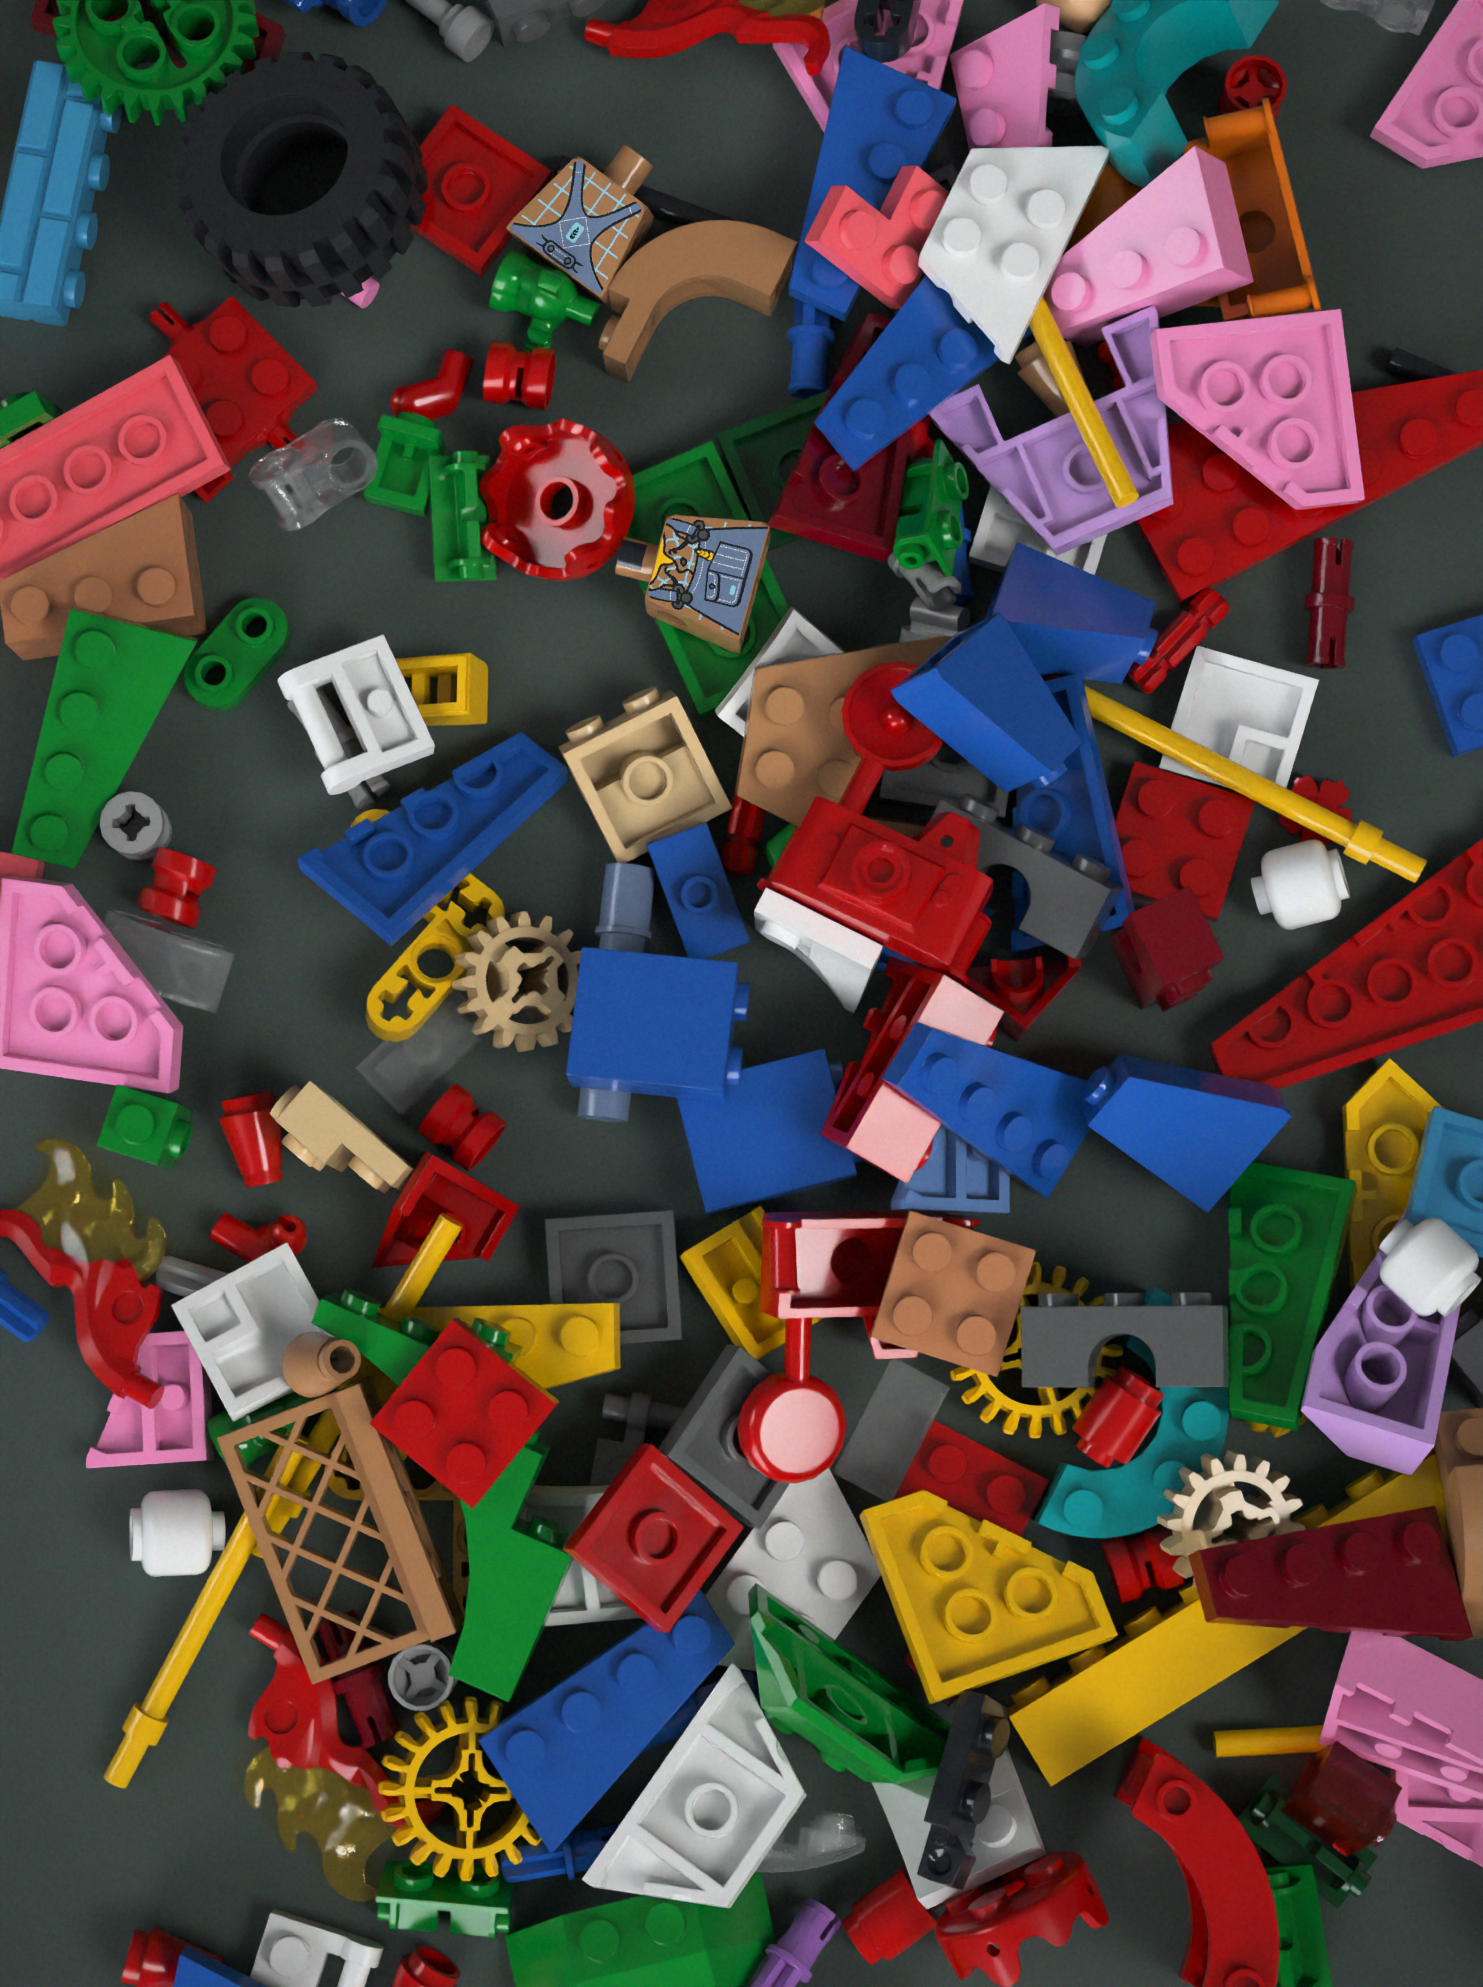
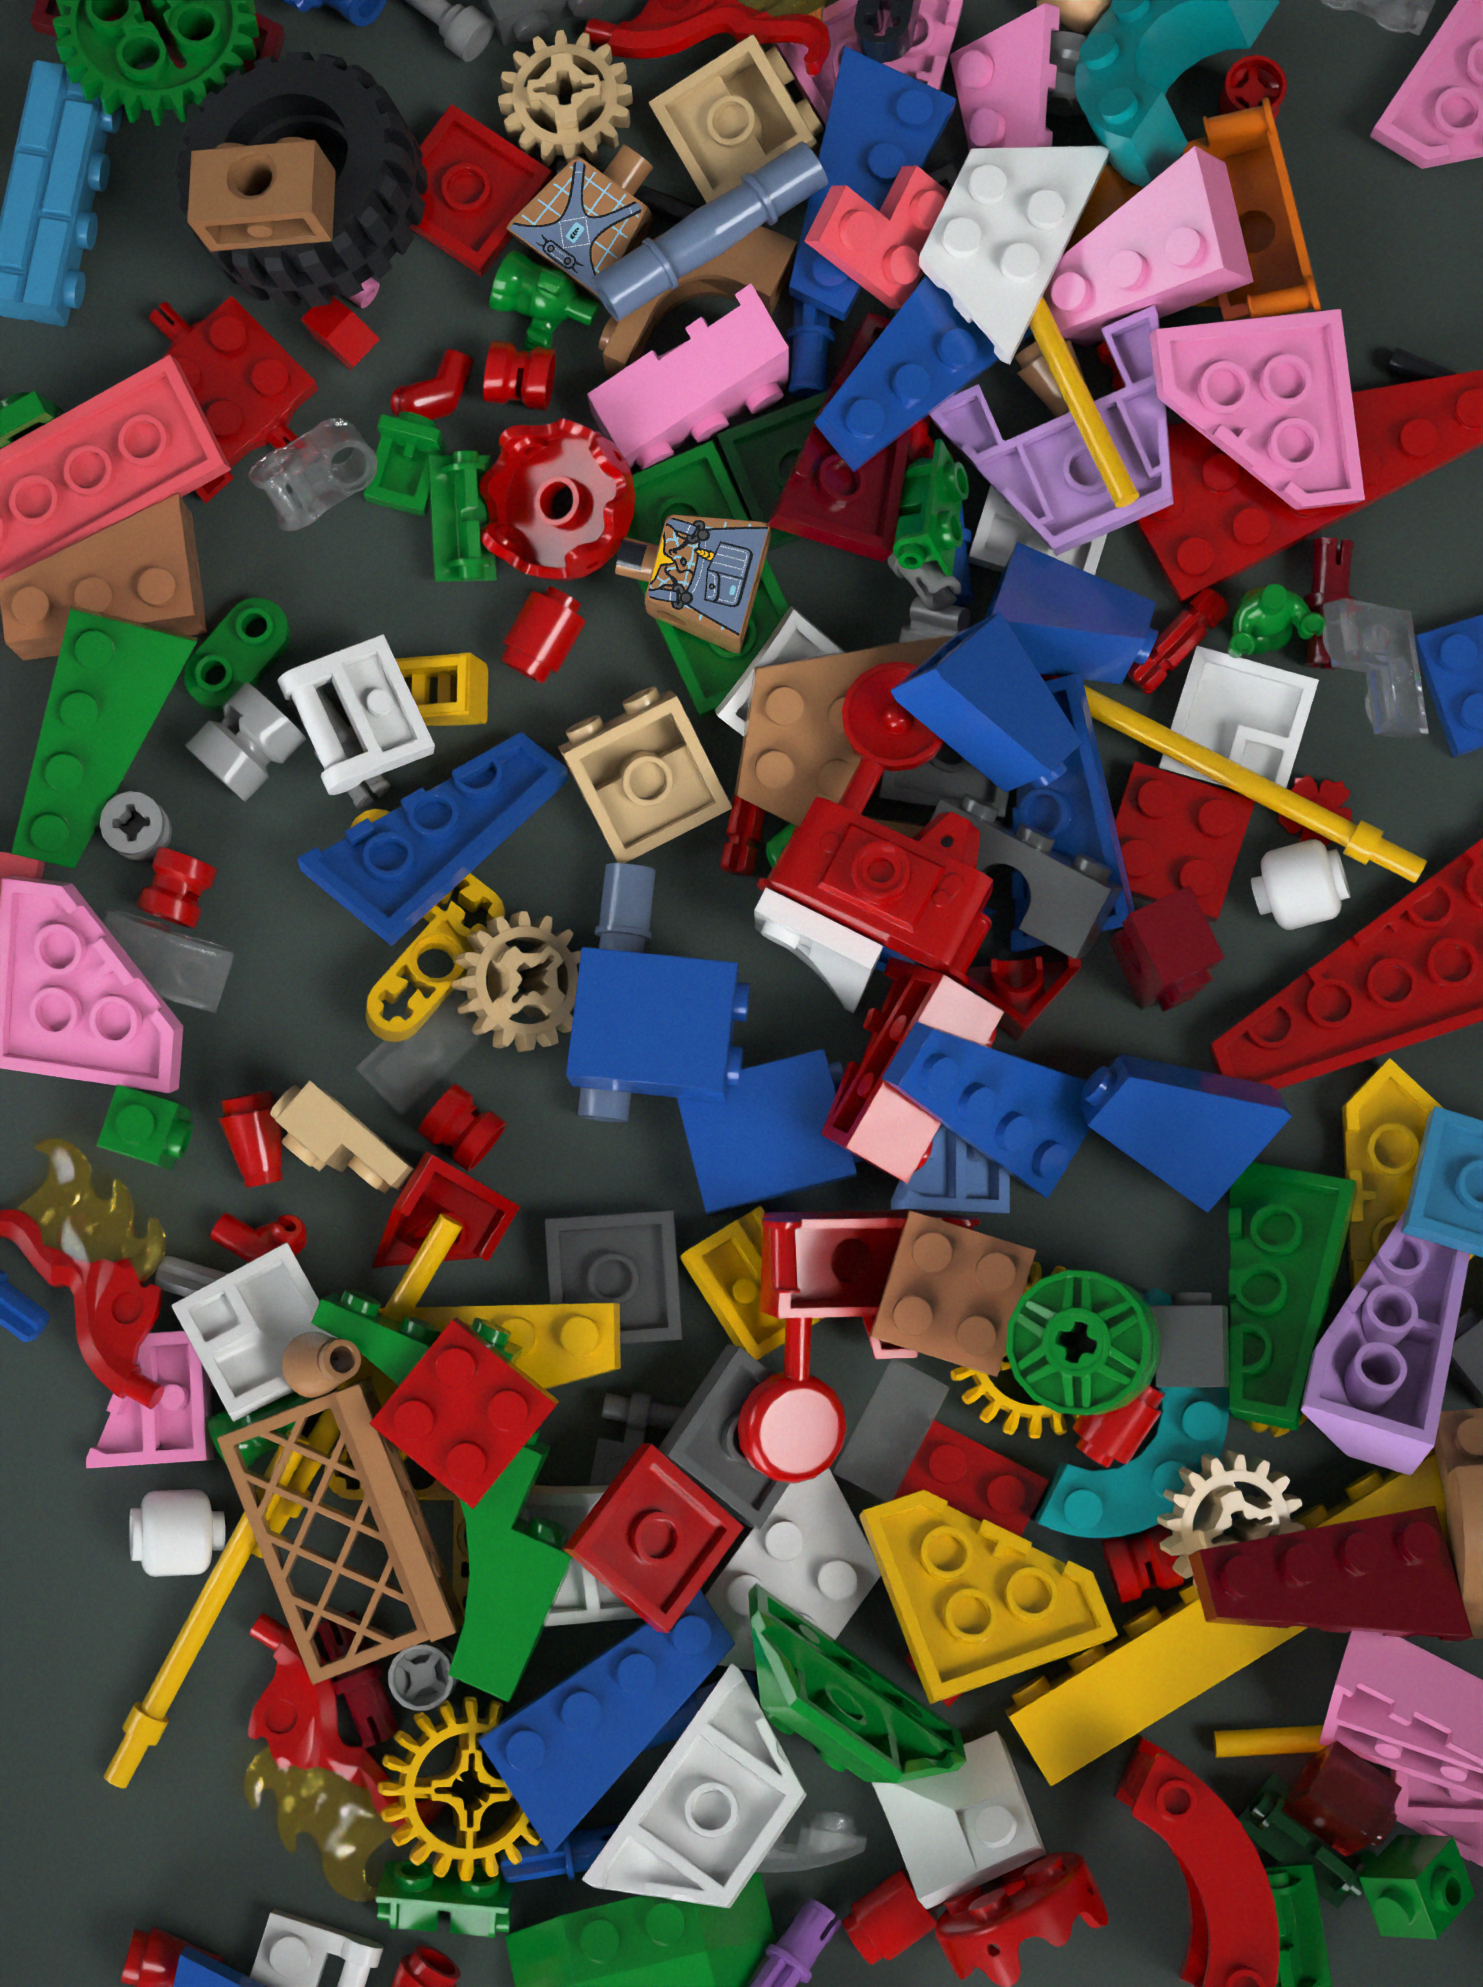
(245, 741): none -> light grey wheel
(289, 212): none -> medium nougat brick
(340, 332): none -> red piece
(543, 634): none -> red brick
(593, 98): none -> tan gear
(695, 386): none -> bright pink wedge
(698, 892): blue plate -> none
(709, 231): none -> sand blue piece
(735, 117): none -> tan plate
(962, 1788): black hinge -> none
(1115, 1317): none -> green wheel
(1266, 621): none -> green piece
(1383, 647): none -> clear plate
(1417, 1886): none -> green brick
(1429, 1266): white head -> none

